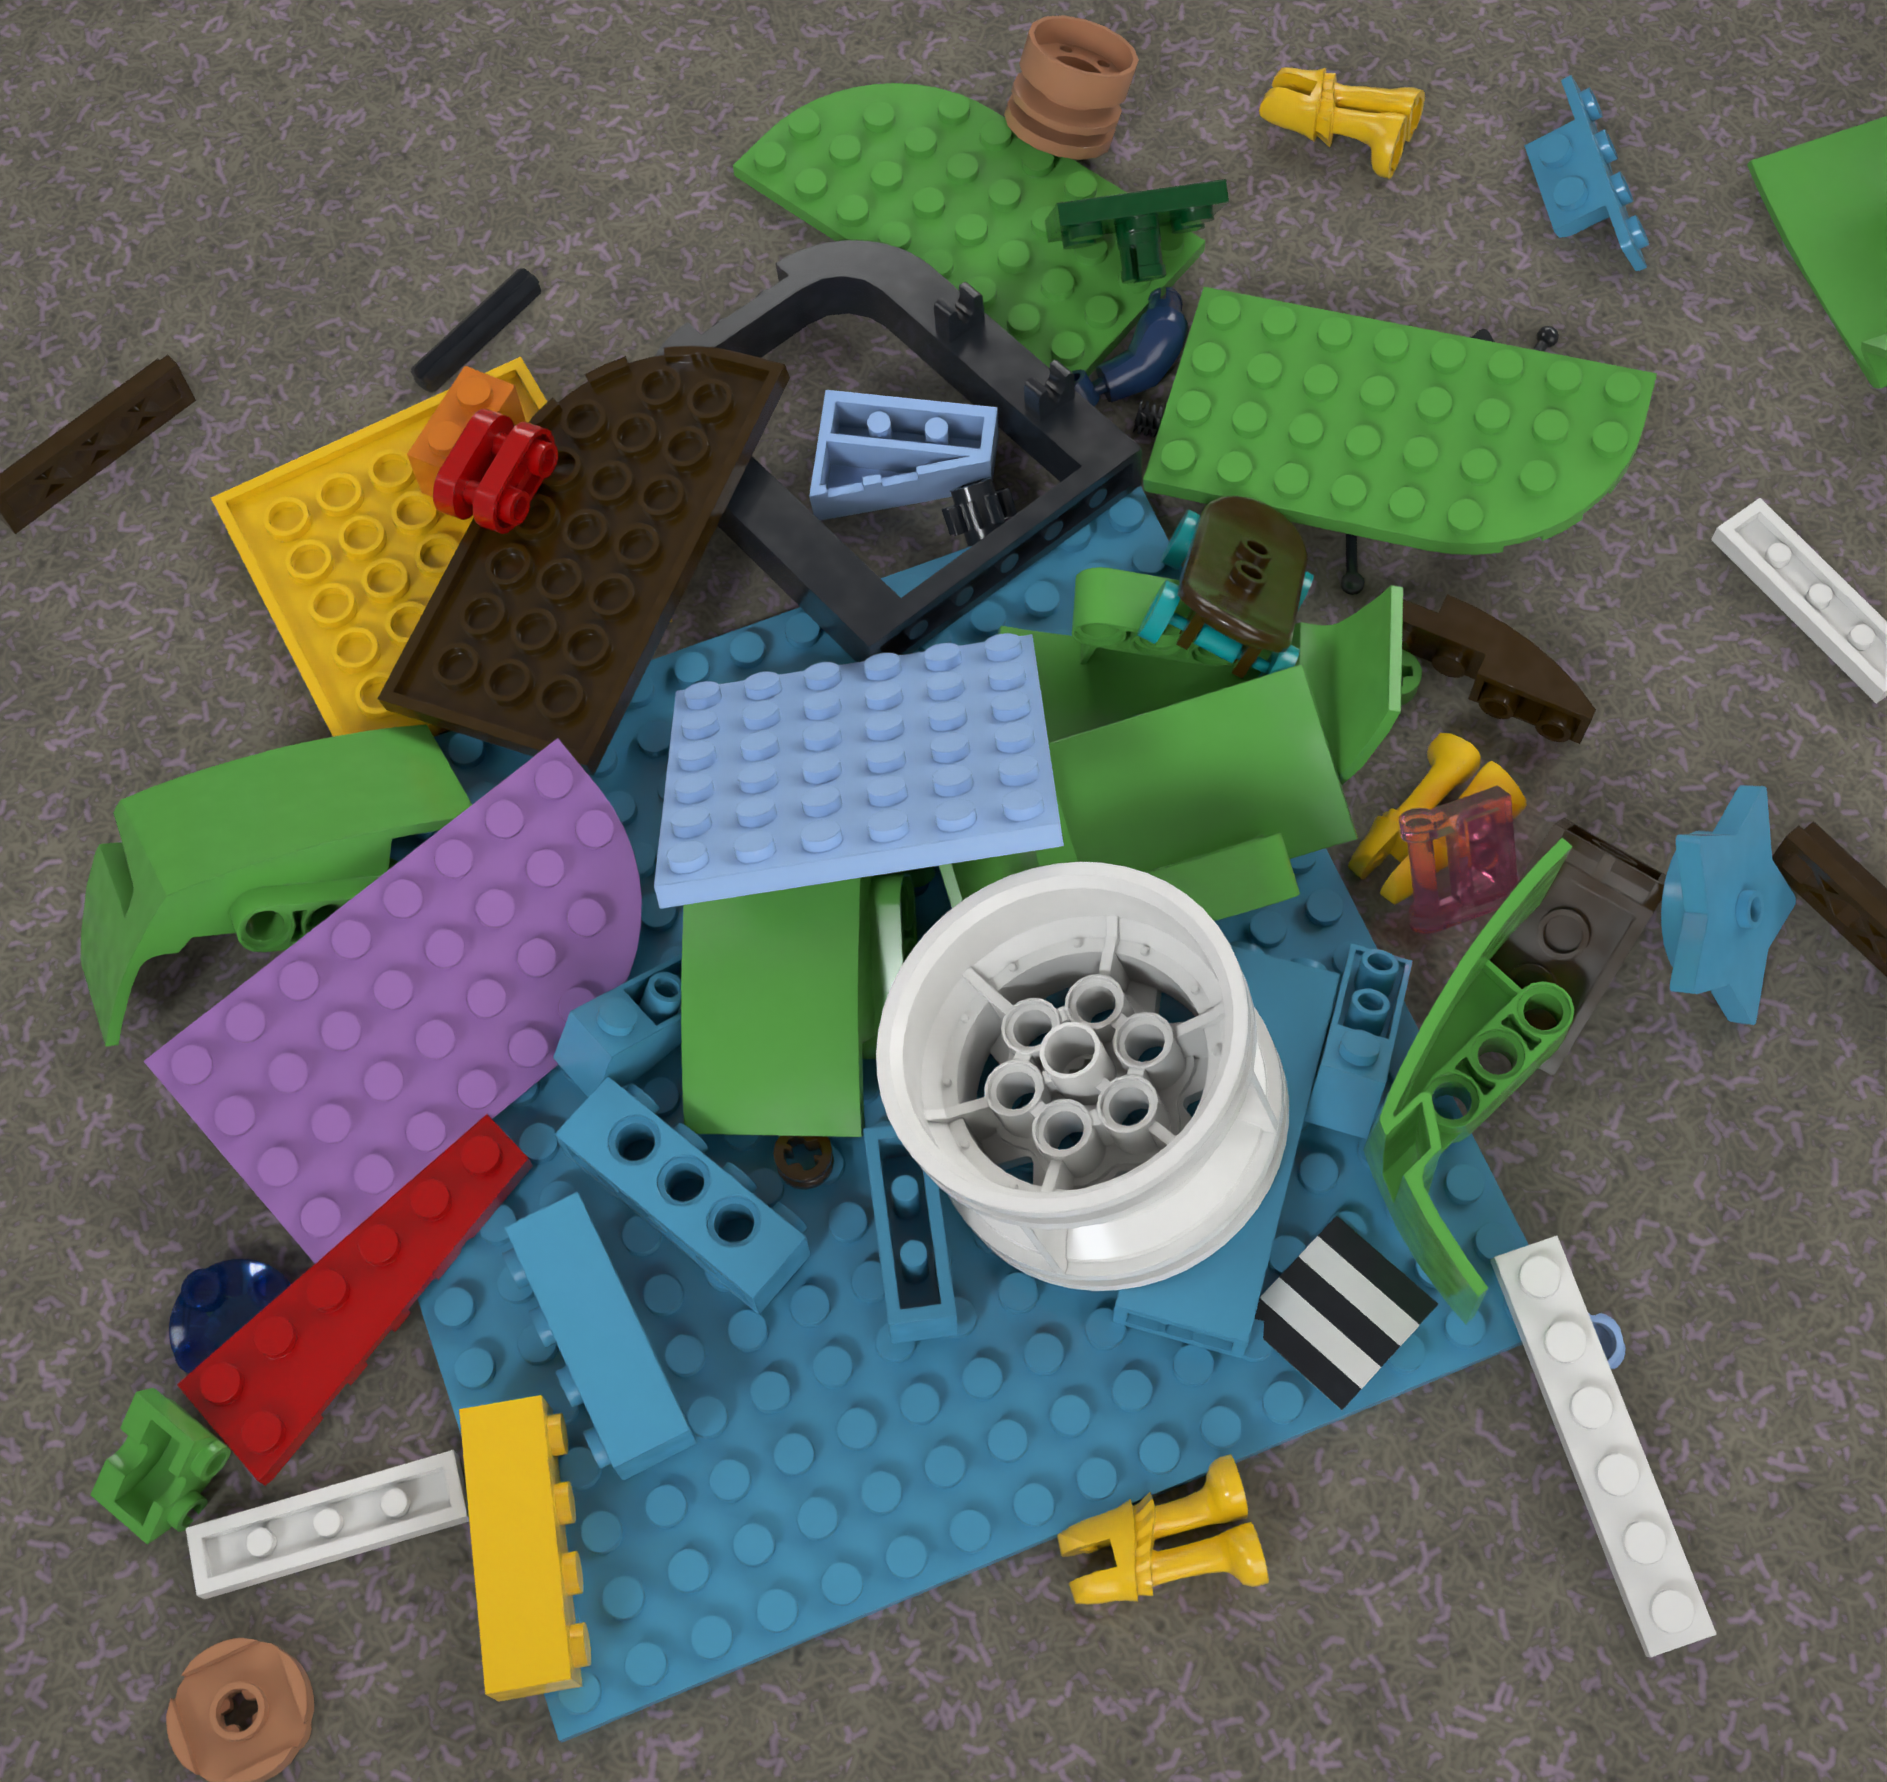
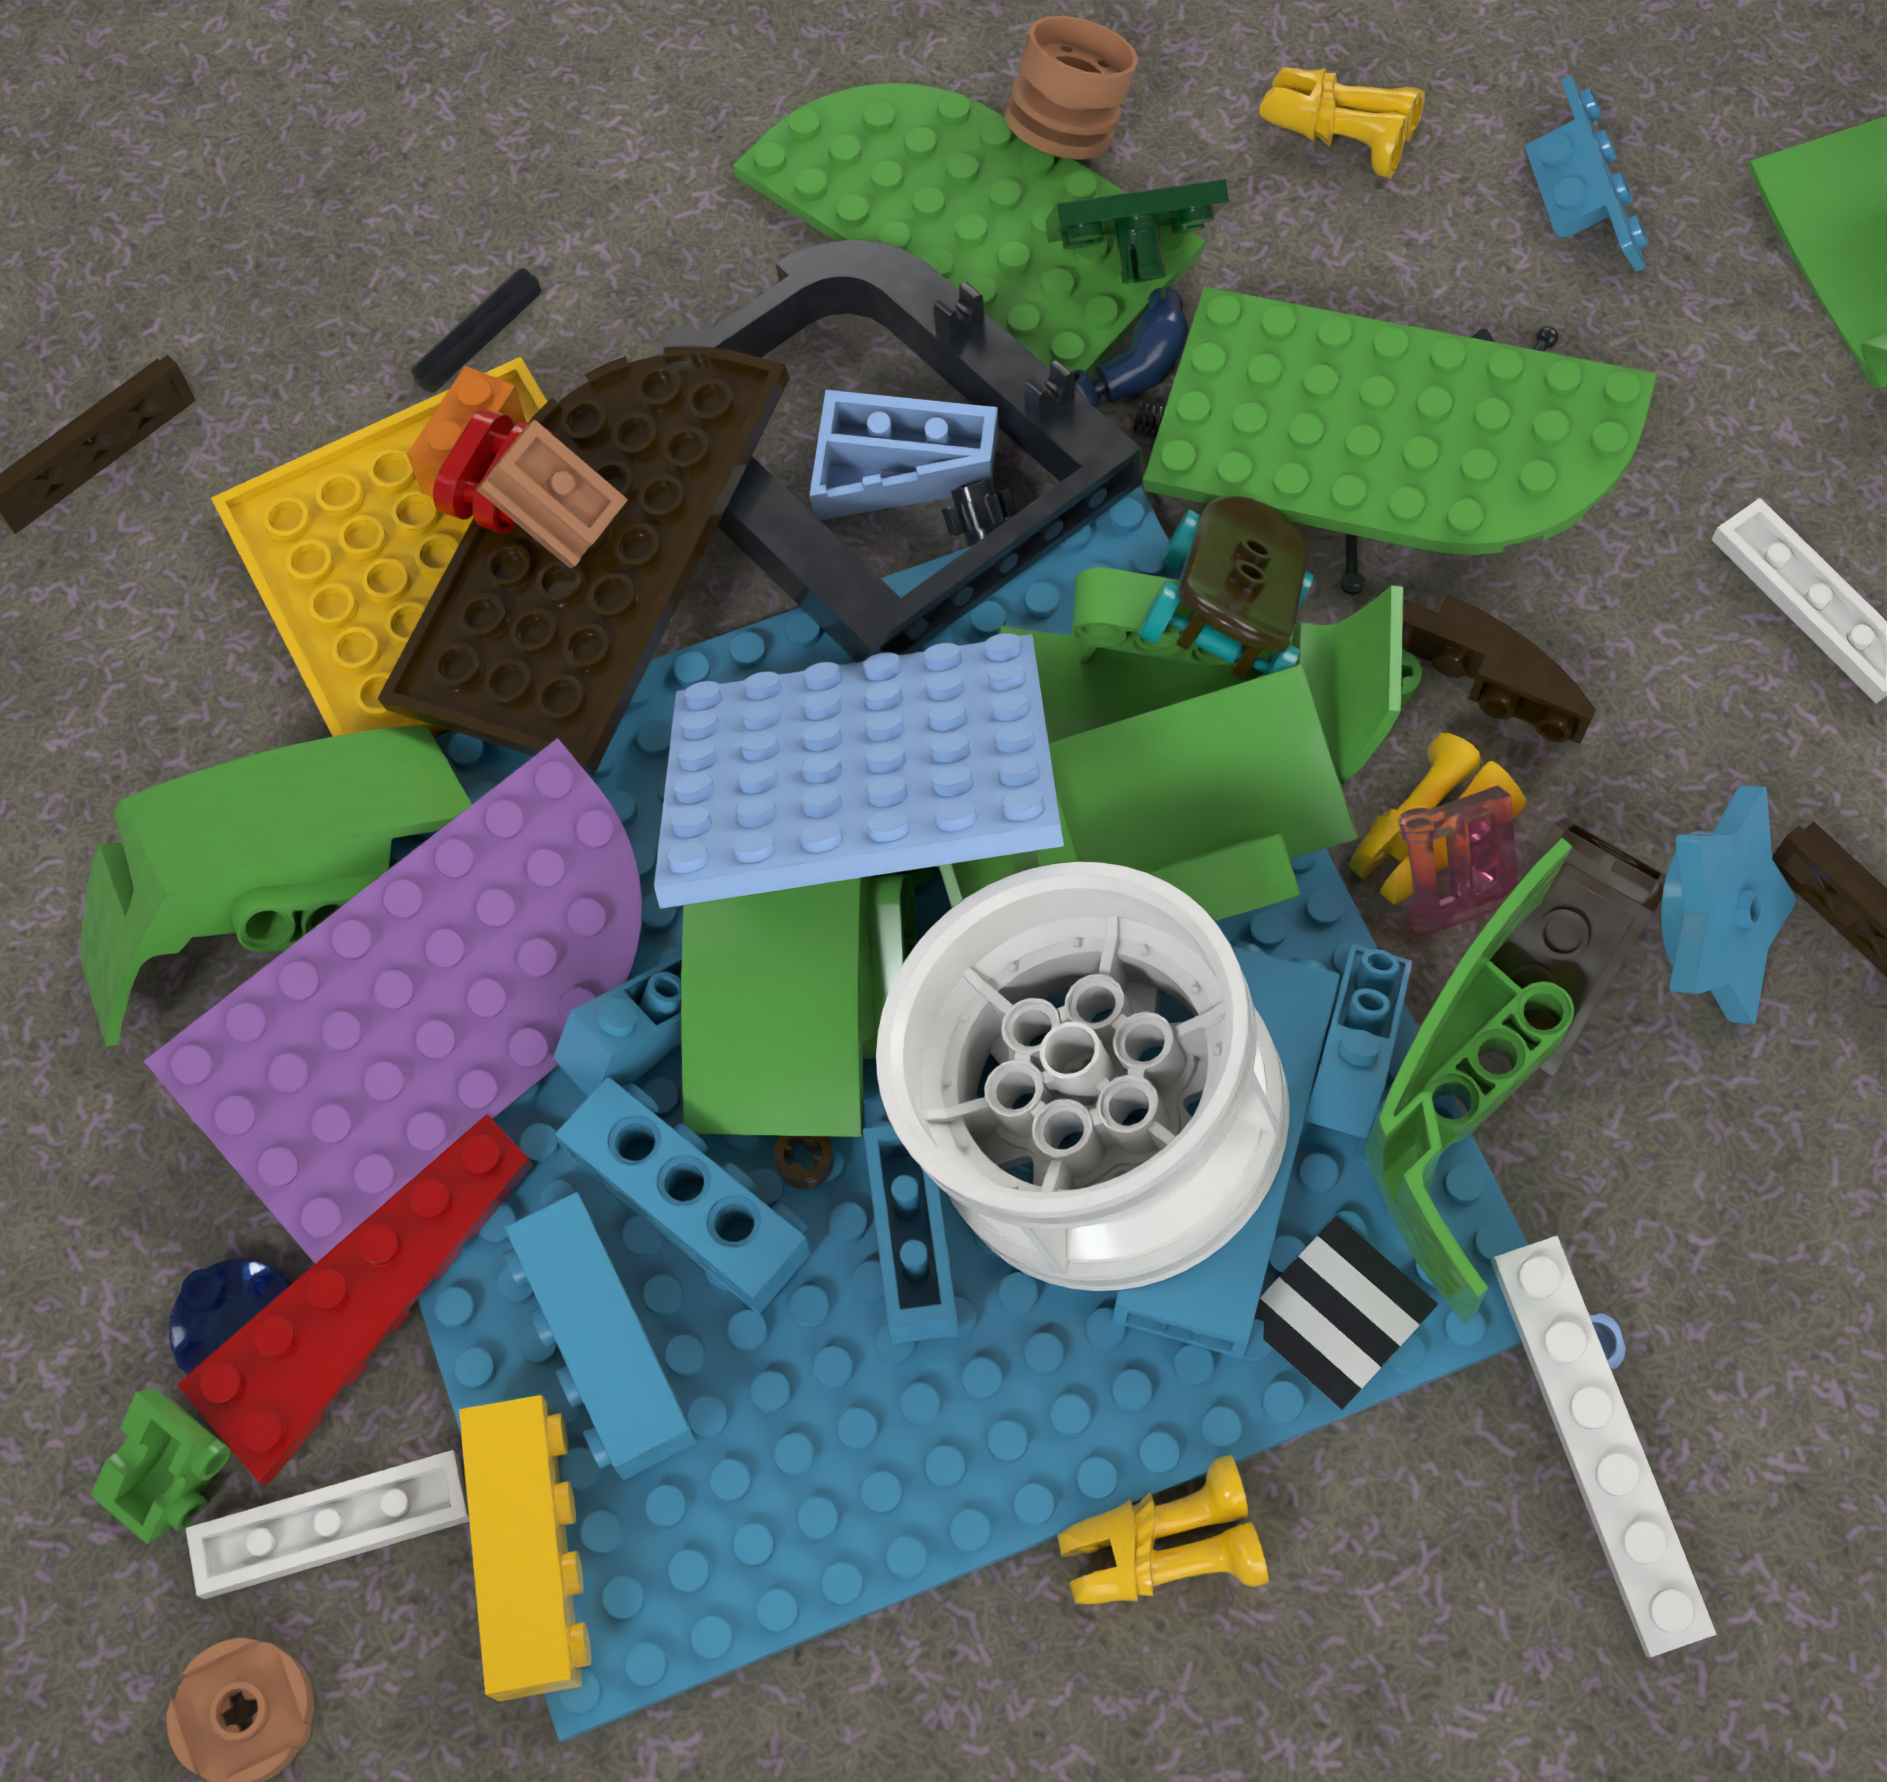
(552, 494): none -> nougat plate

